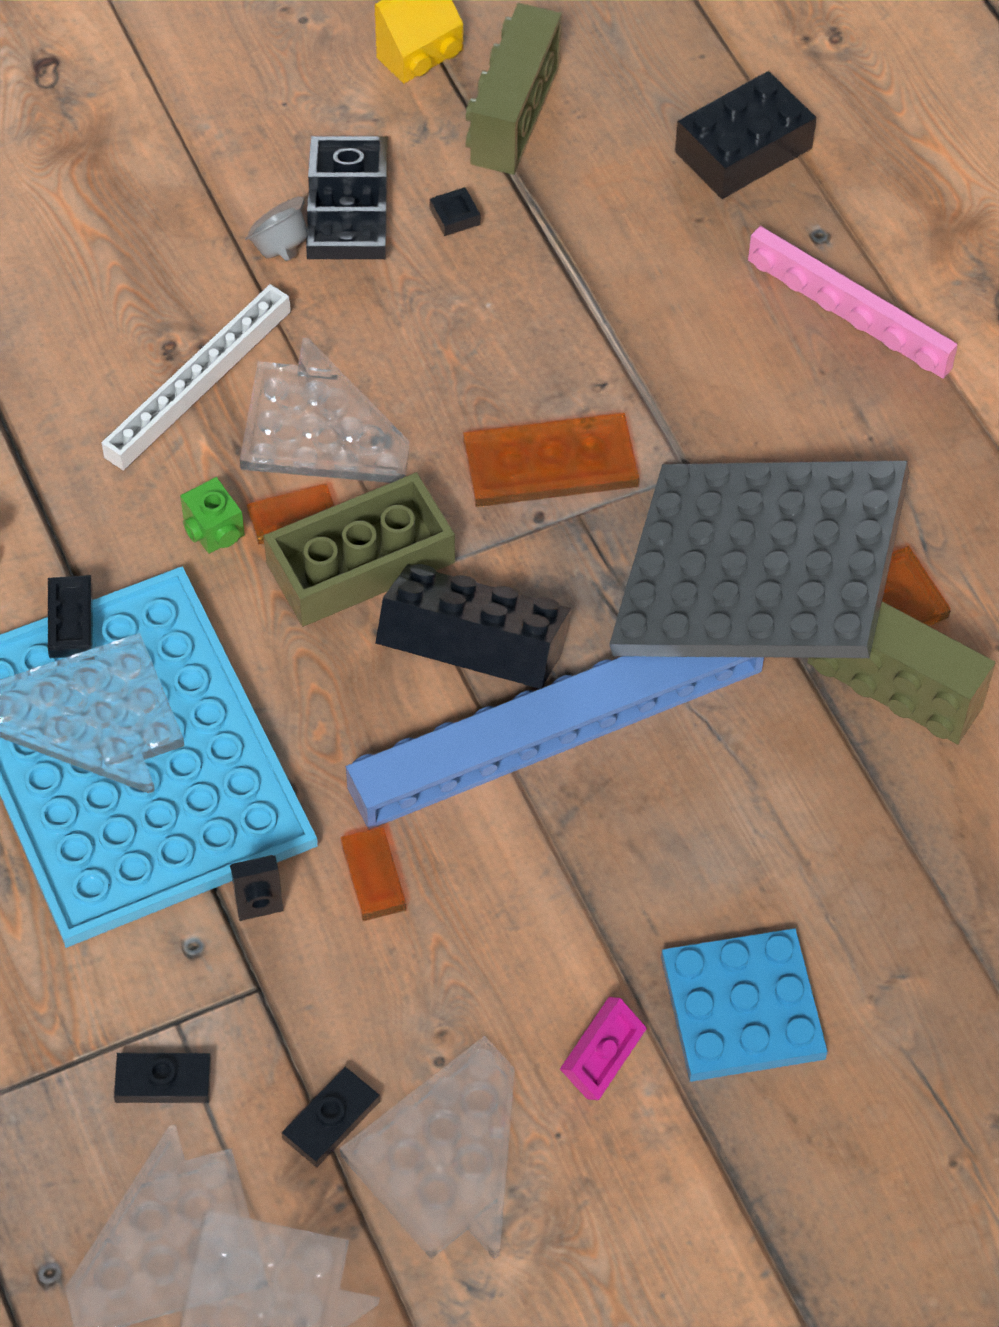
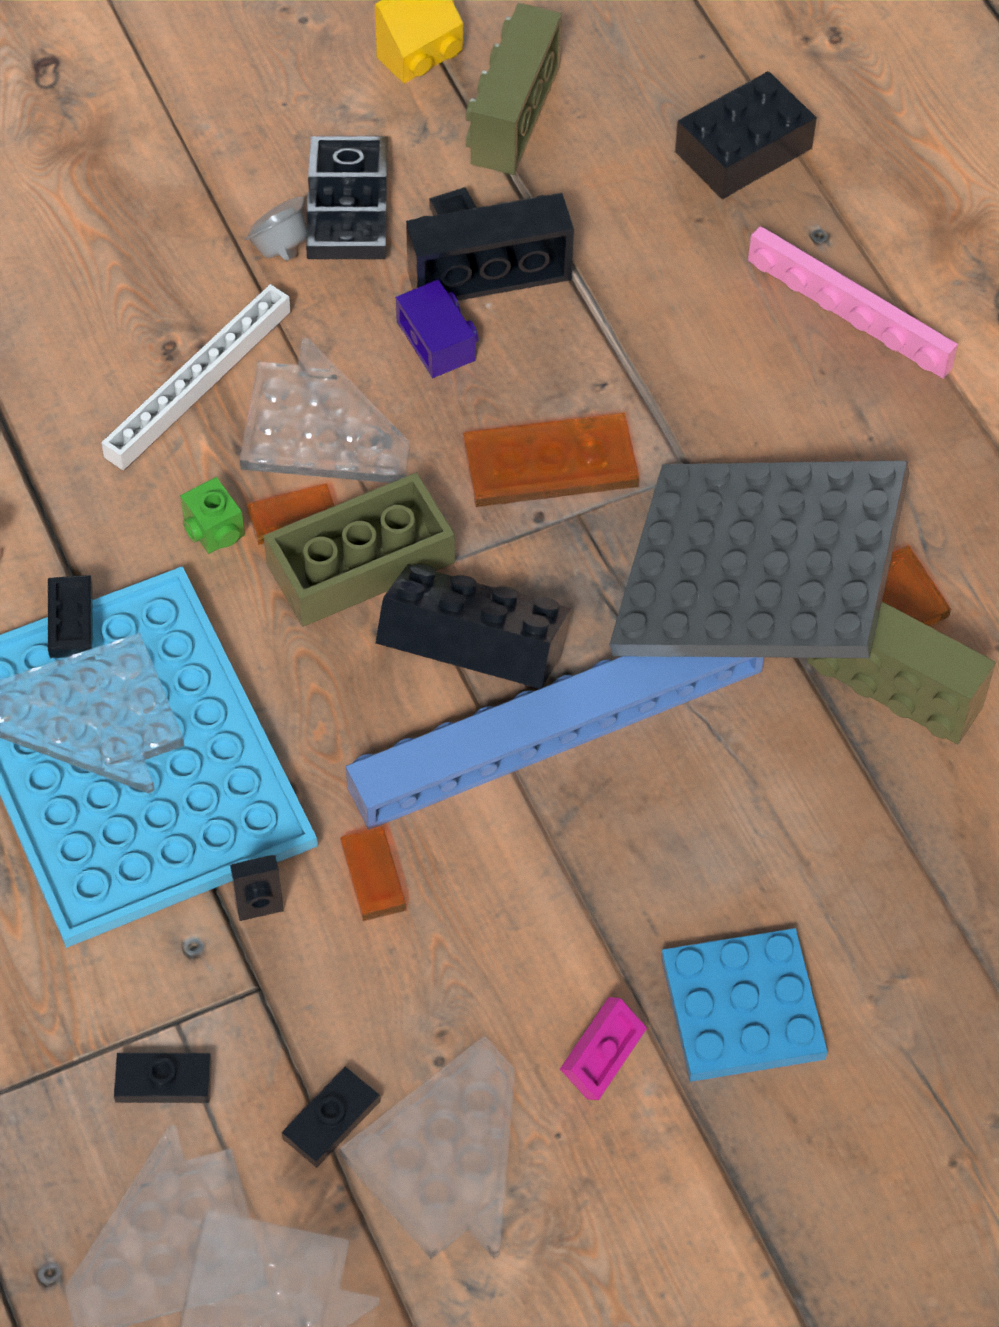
(436, 328): none -> dark purple brick
(493, 247): none -> black brick

